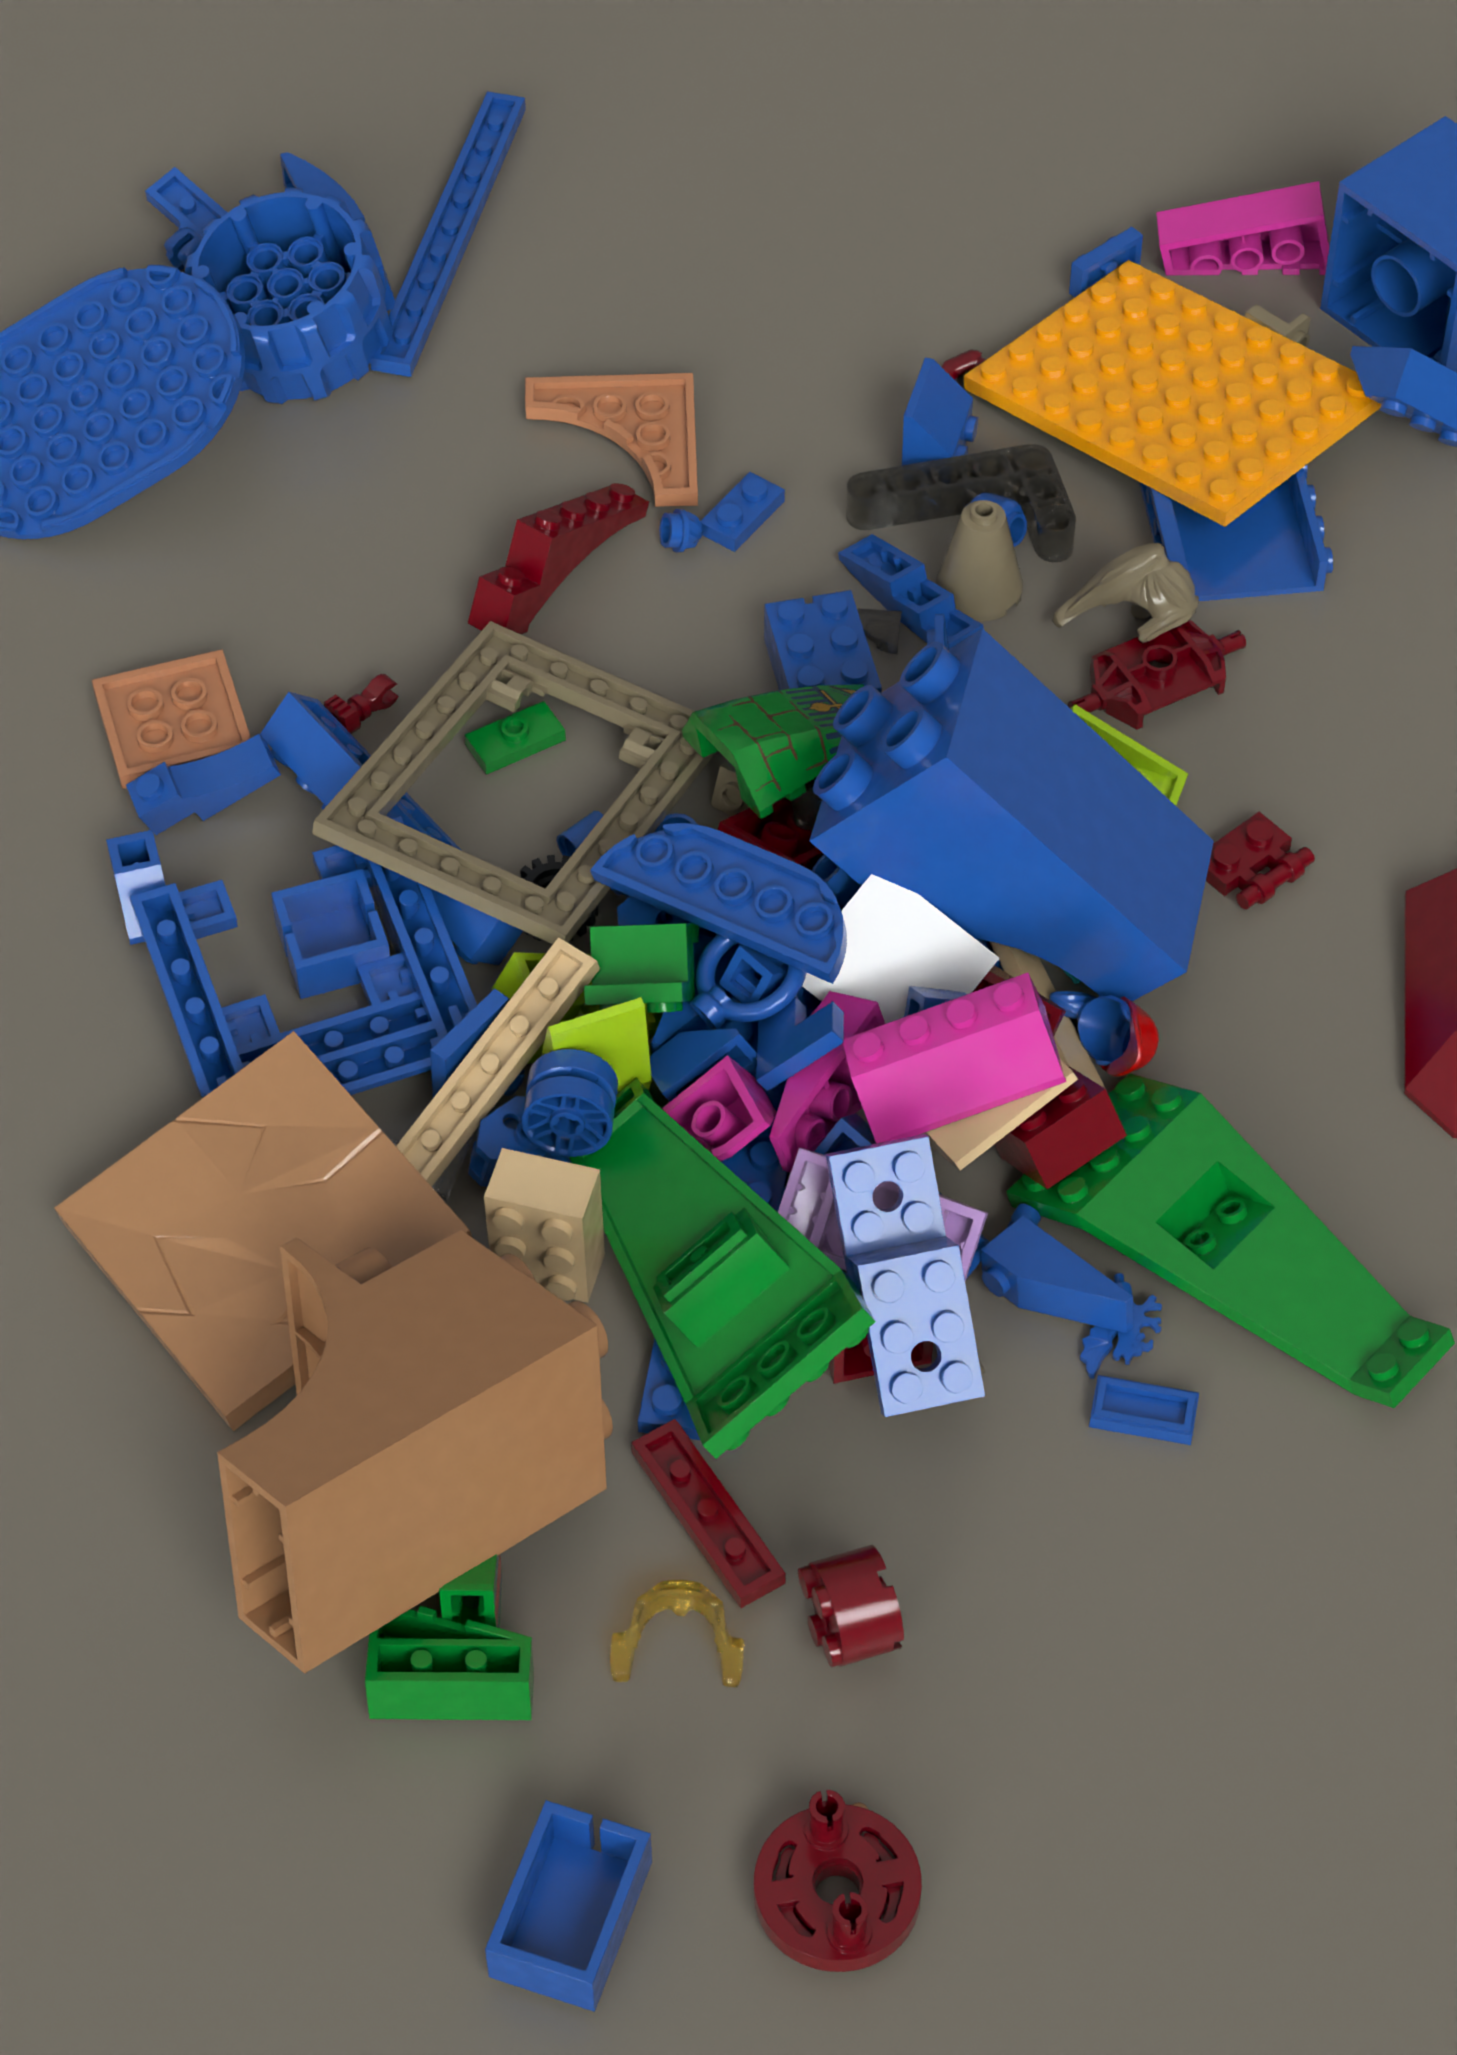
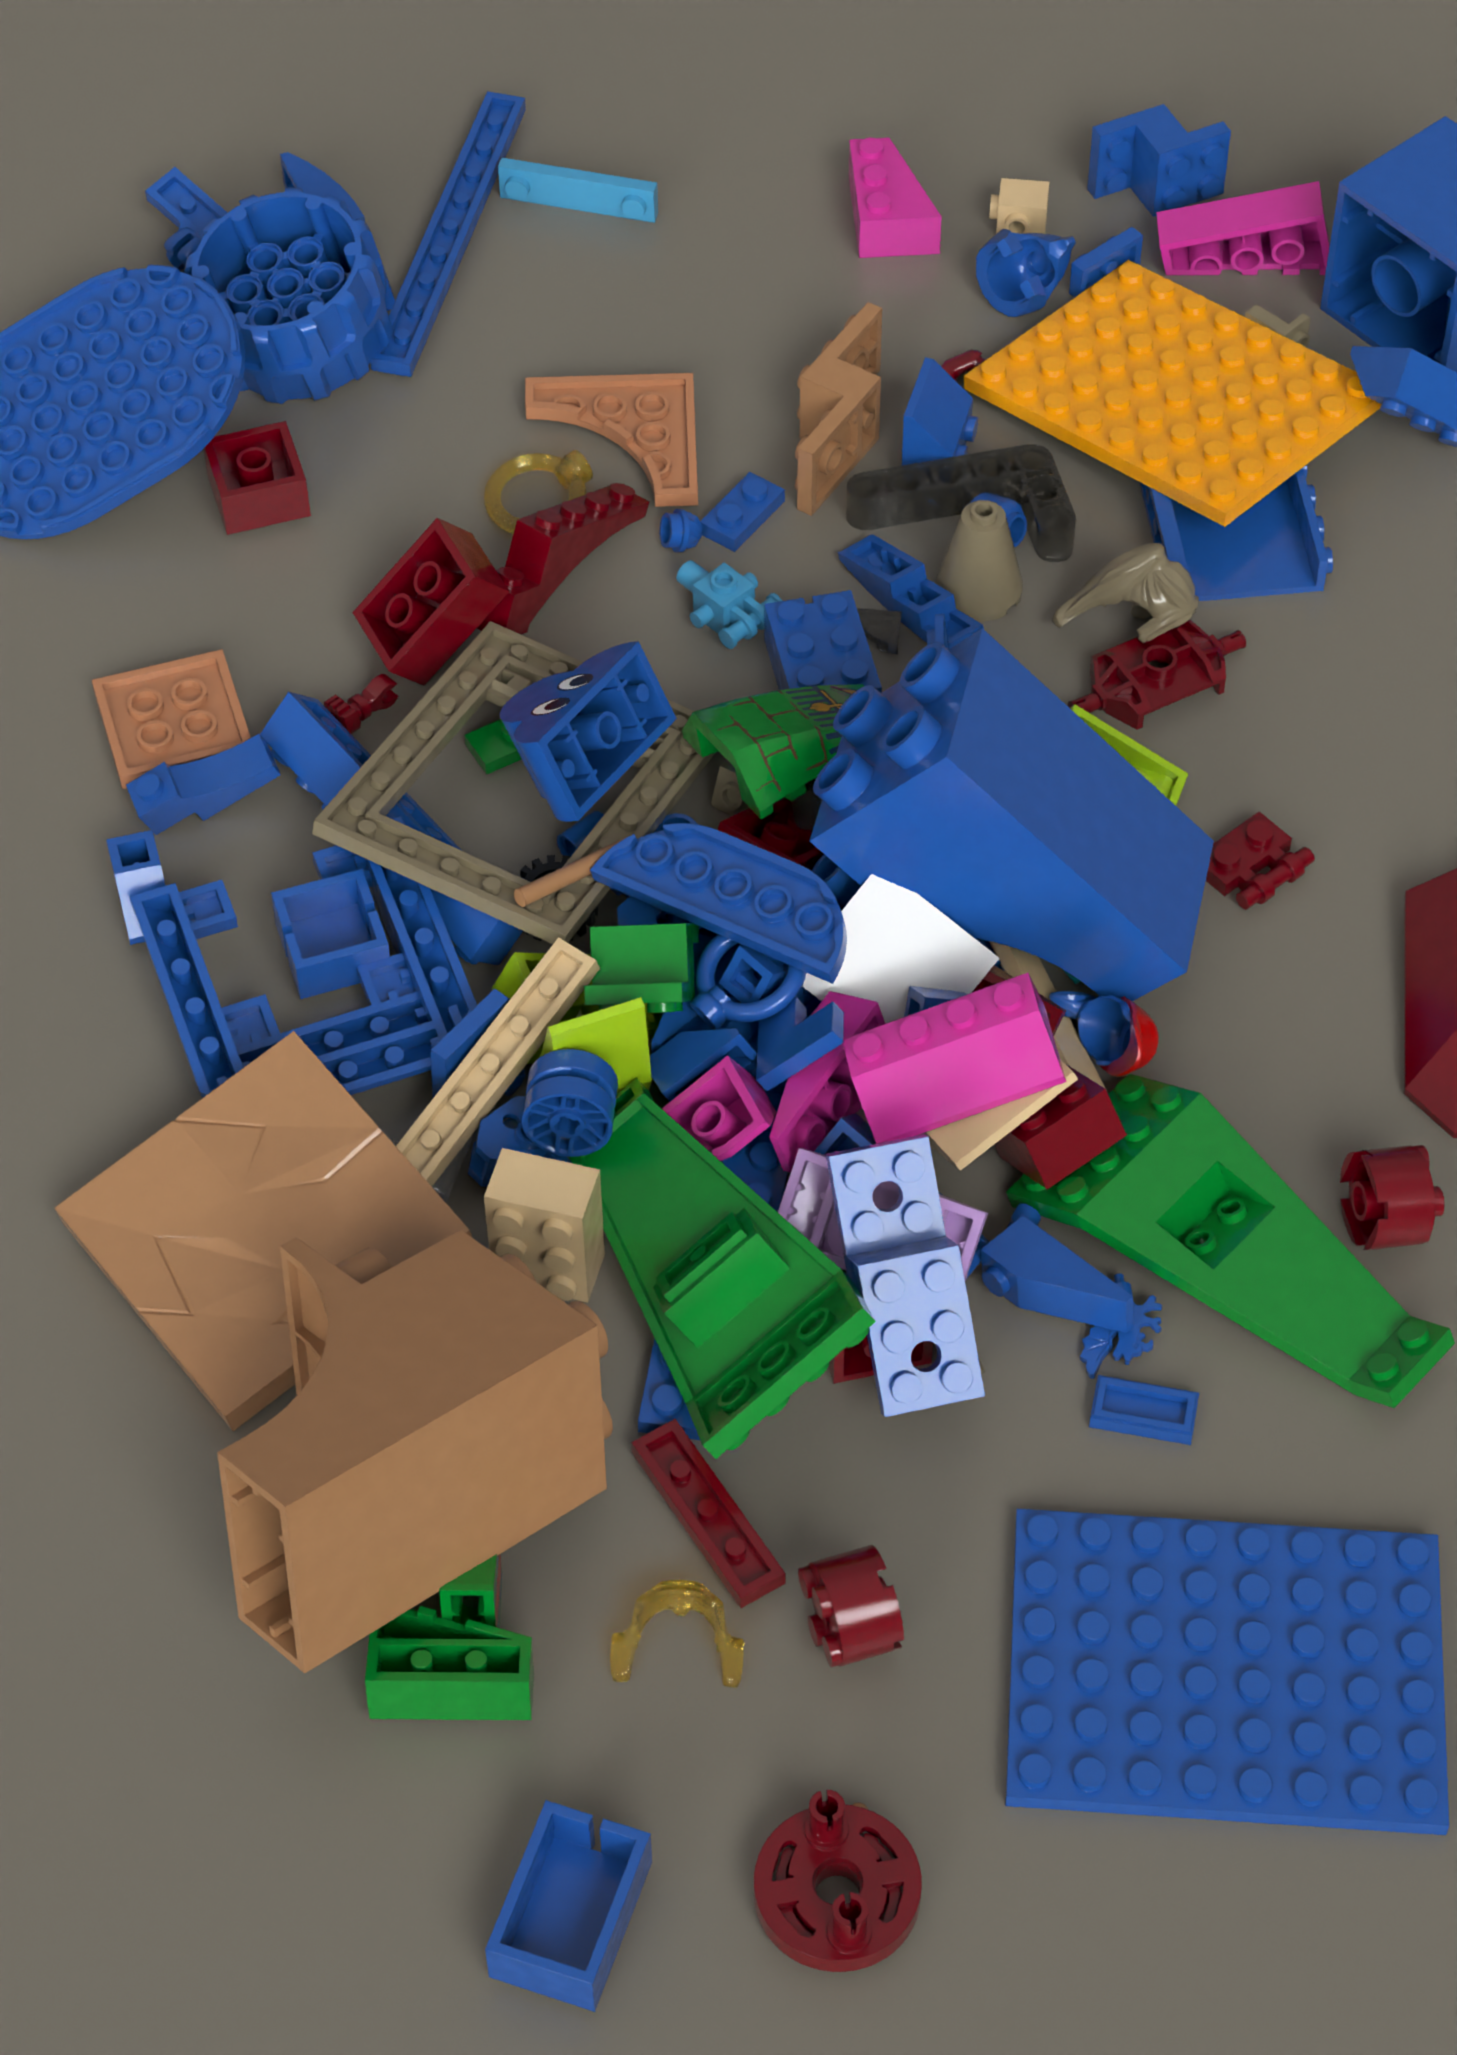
(257, 477): none -> dark red brick
(430, 602): none -> dark red brick
(559, 878): none -> medium nougat bar
(571, 472): none -> clear yellow piece
(578, 190): none -> dark azure plate
(587, 726): none -> blue brick
(724, 601): none -> dark azure piece
(839, 408): none -> medium nougat bracket
(889, 203): none -> dark pink wedge
(1020, 206): none -> tan brick
(1022, 270): none -> blue piece
(1158, 159): none -> blue bracket
(1227, 1672): none -> blue plate
(1390, 1197): none -> dark red brick

